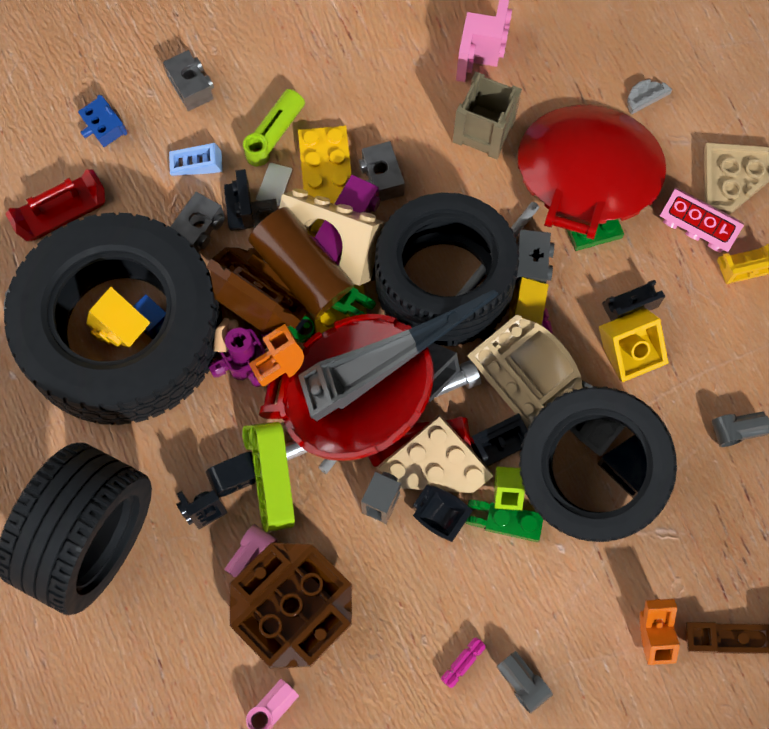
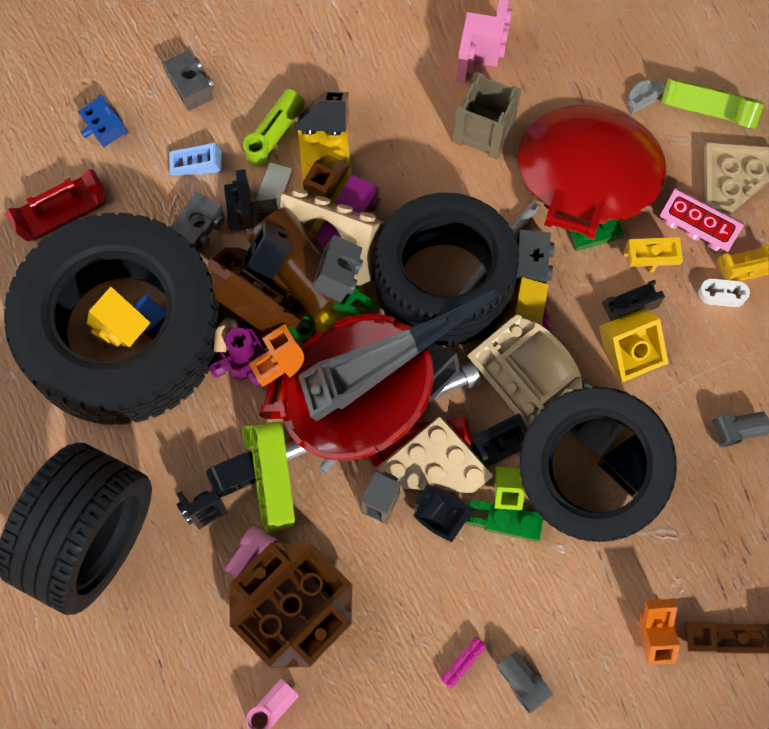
(267, 252): none -> black hinge
(325, 176): none -> reddish brown slope
(326, 114): none -> black slope
(337, 269): none -> dark grey brick
(382, 159): flat silver brick -> none
(654, 252): none -> yellow panel
(713, 102): none -> lime beam
(723, 293): none -> white beam

